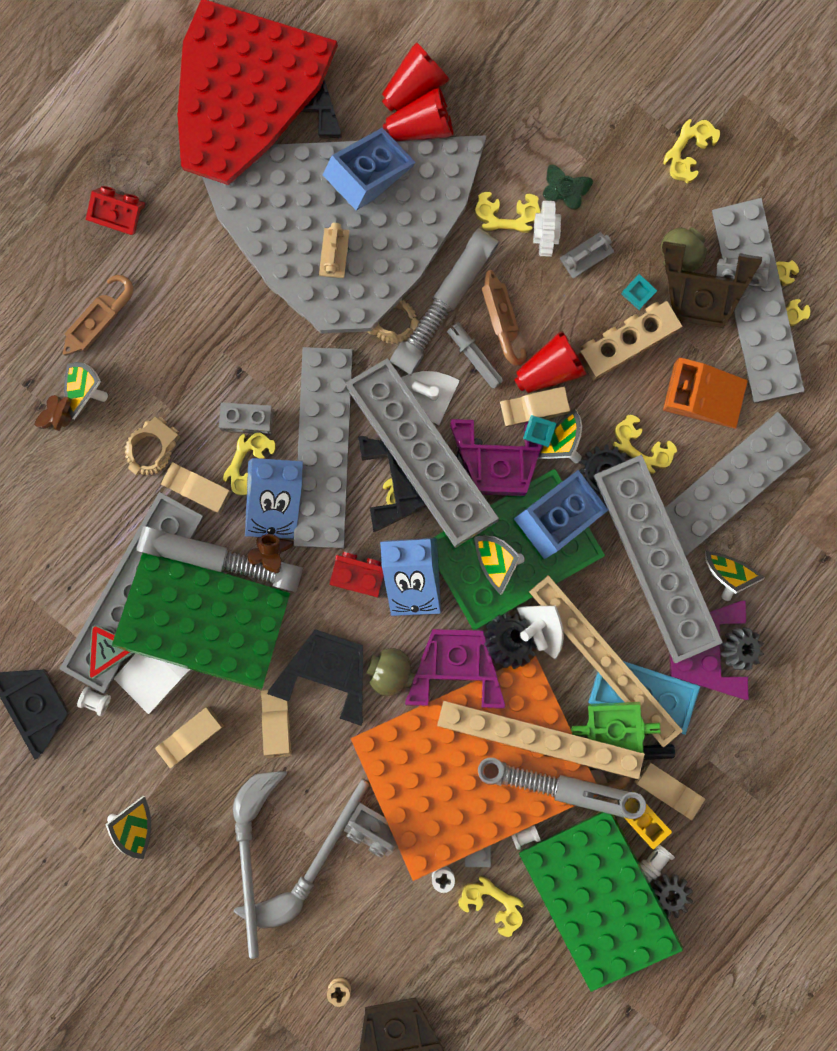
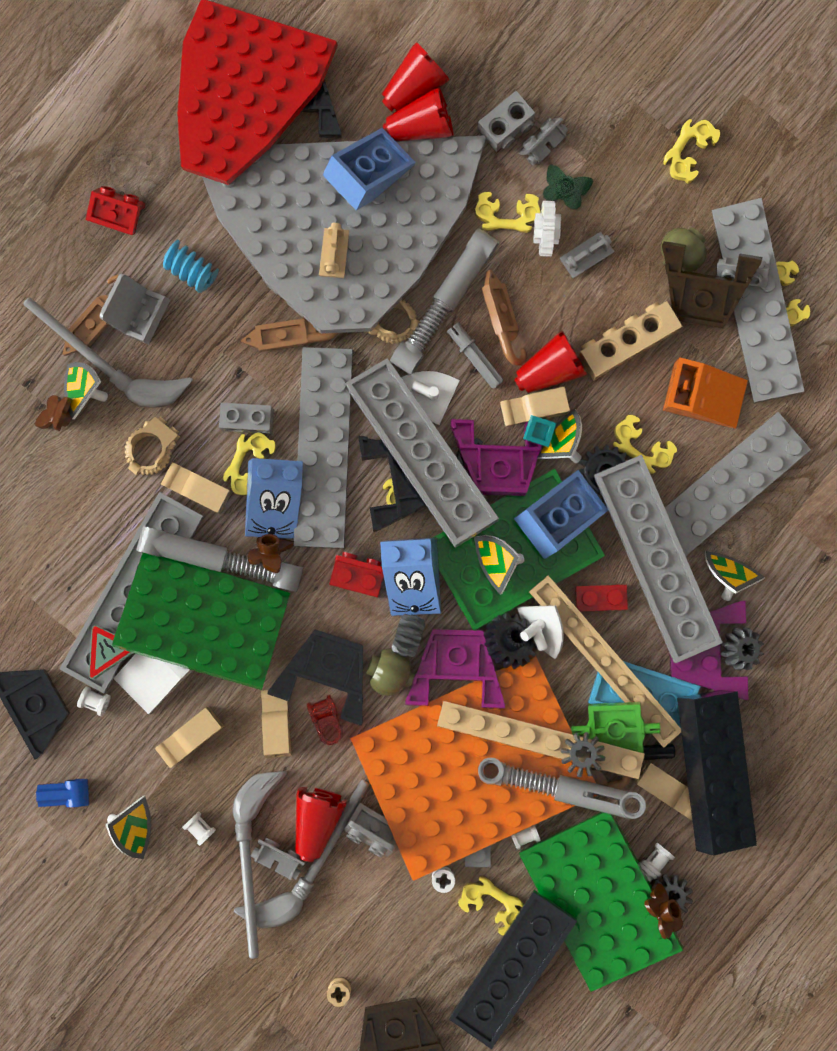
(70, 793): none -> blue piece
(133, 309): none -> light grey bracket
(139, 391): none -> light grey piece
(188, 268): none -> medium azure piece
(199, 828): none -> white bush
(269, 853): none -> light grey hinge
(285, 335): none -> medium nougat plate
(316, 820): none -> red cone
(325, 718): none -> clear red piece
(408, 635): none -> dark grey gear
(502, 118): none -> light grey brick
(512, 969): none -> black plate
(535, 145): none -> light grey hinge
(577, 748): none -> dark grey gear
(601, 598): none -> red plate
(639, 292): teal plate -> none
(648, 826): yellow brick -> none
(665, 910): none -> reddish brown animal
(717, 772): none -> black brick

